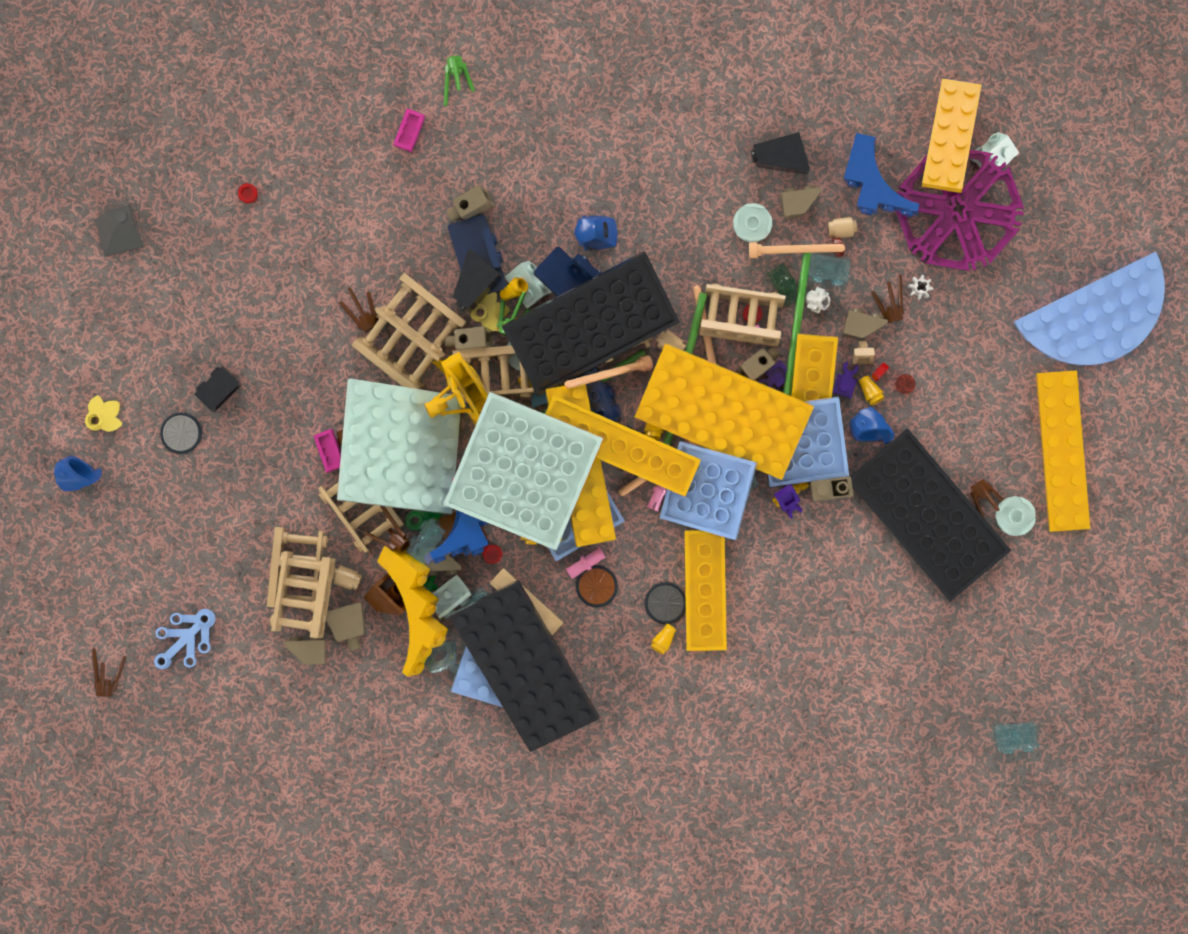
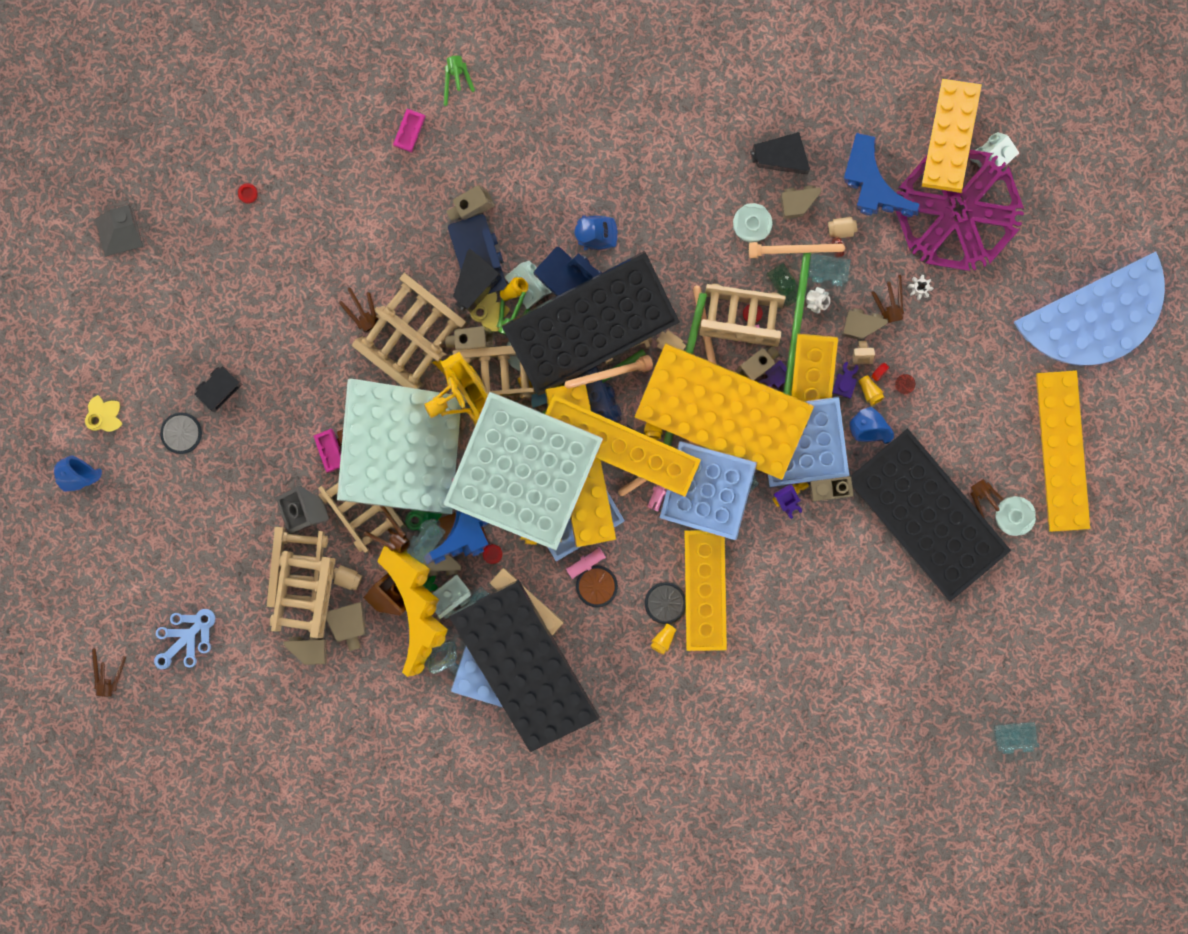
(301, 509): none -> dark grey slope

